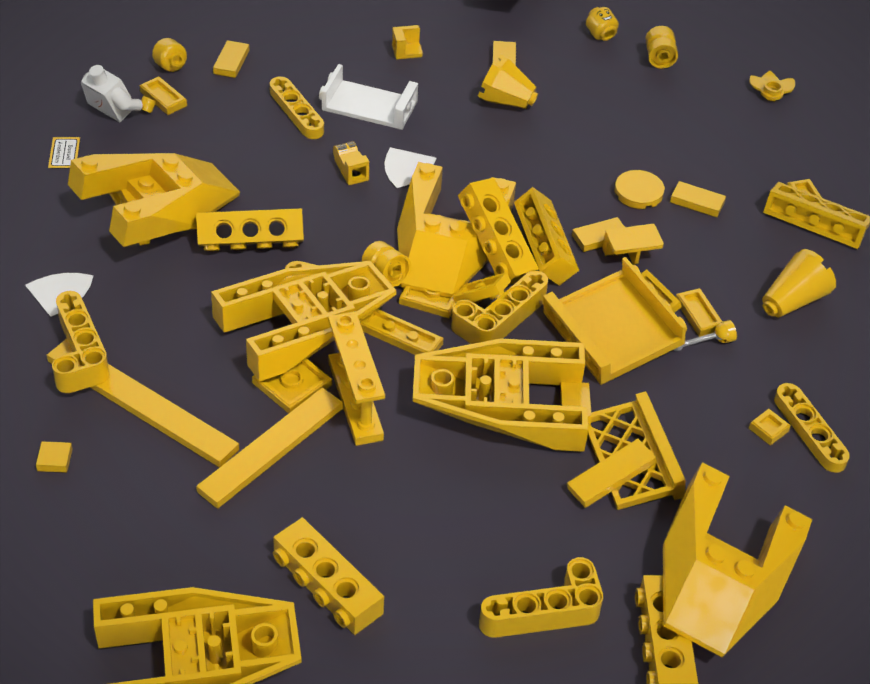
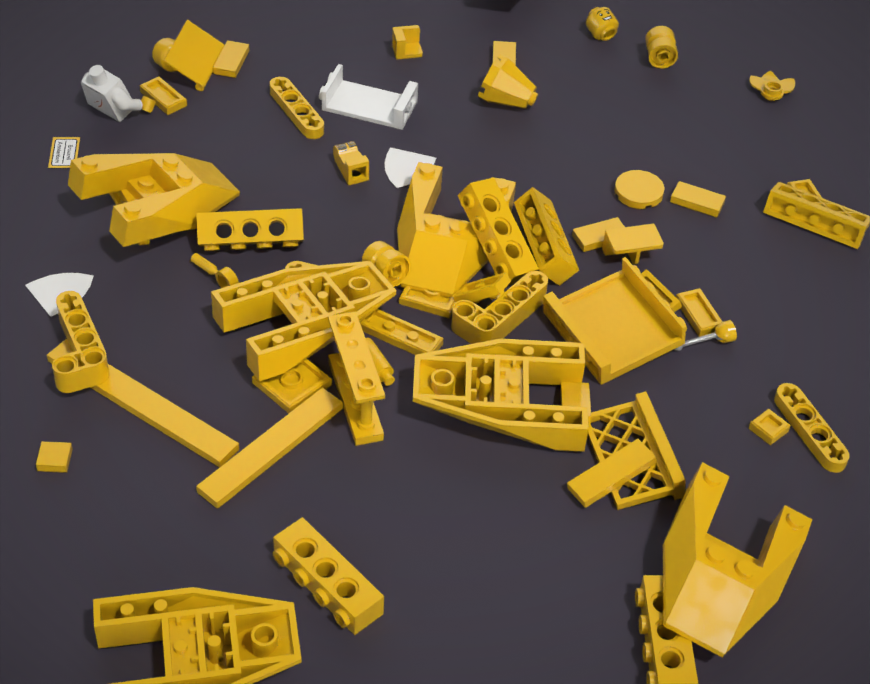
(194, 54): none -> yellow piece
(224, 277): none -> yellow piece
(382, 366): none -> yellow cylinder
(503, 613): yellow beam -> none
(799, 284): yellow cone -> none

